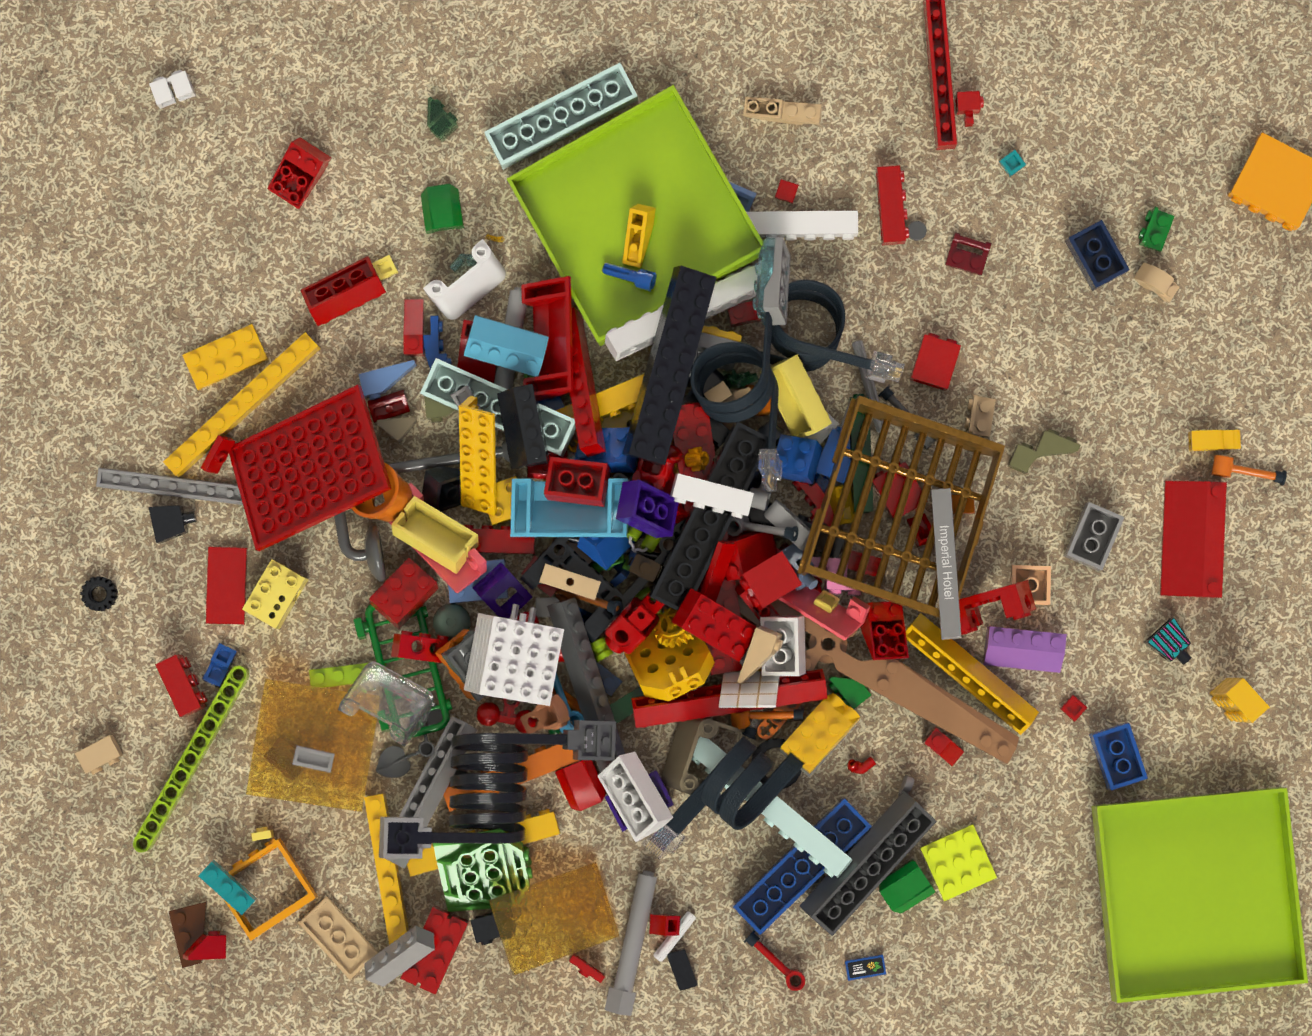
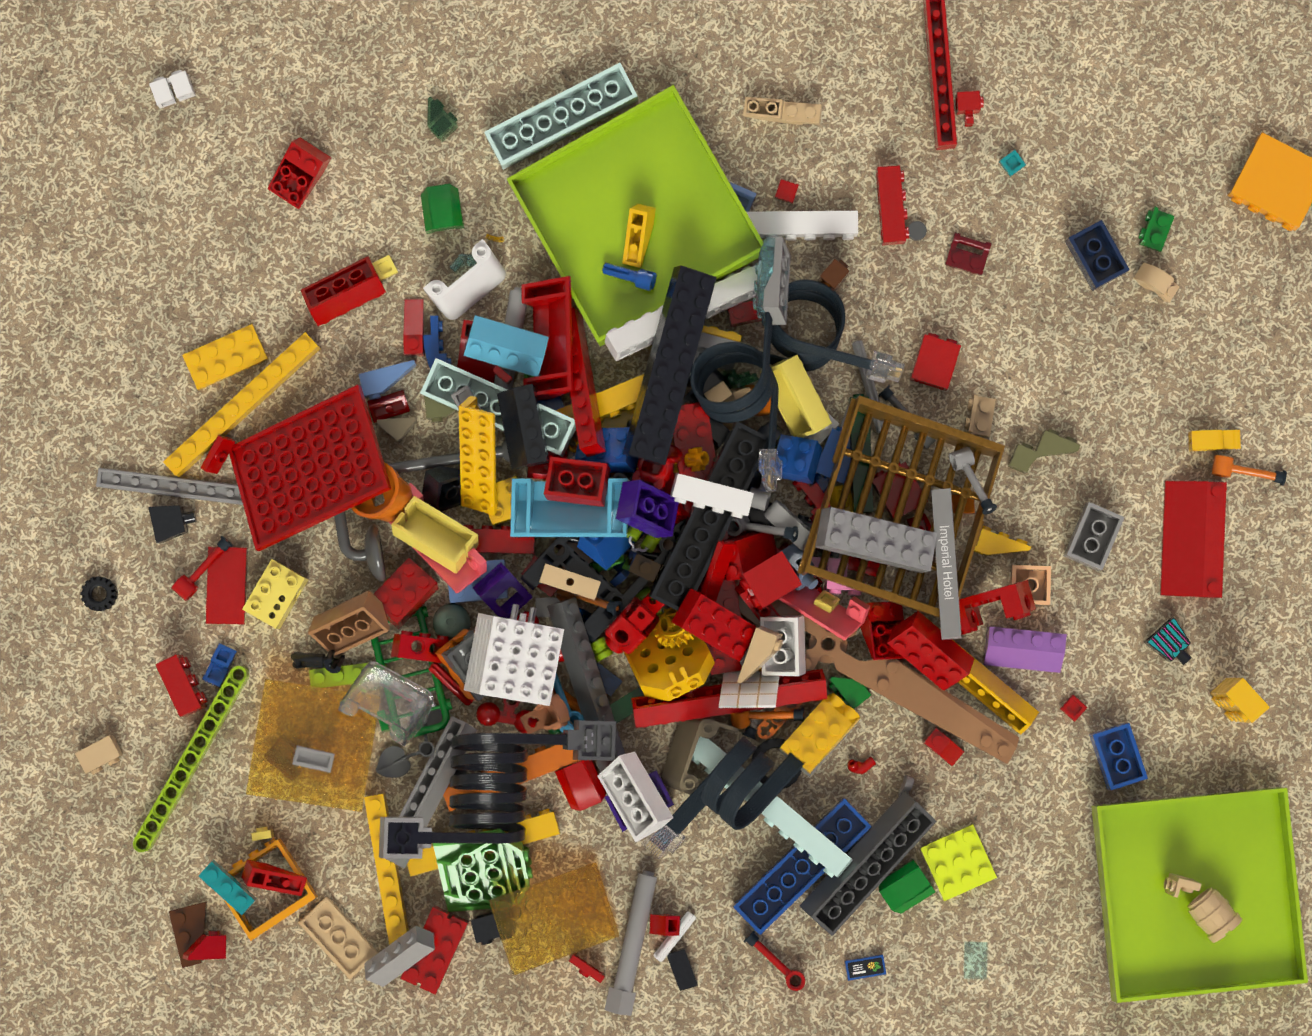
(186, 586): none -> red piece
(272, 878): none -> red slope
(304, 660): none -> black piece
(350, 623): none -> medium nougat slope
(449, 682): none -> red axle
(502, 375): none -> red tile
(834, 274): none -> reddish brown brick
(876, 540): none -> light grey brick
(923, 647): none -> red brick
(963, 460): none -> light grey piece
(975, 960): none -> clear light blue sticker
(995, 544): none -> yellow slope
(1174, 883): none -> tan bracket
(1213, 914): none -> tan piece

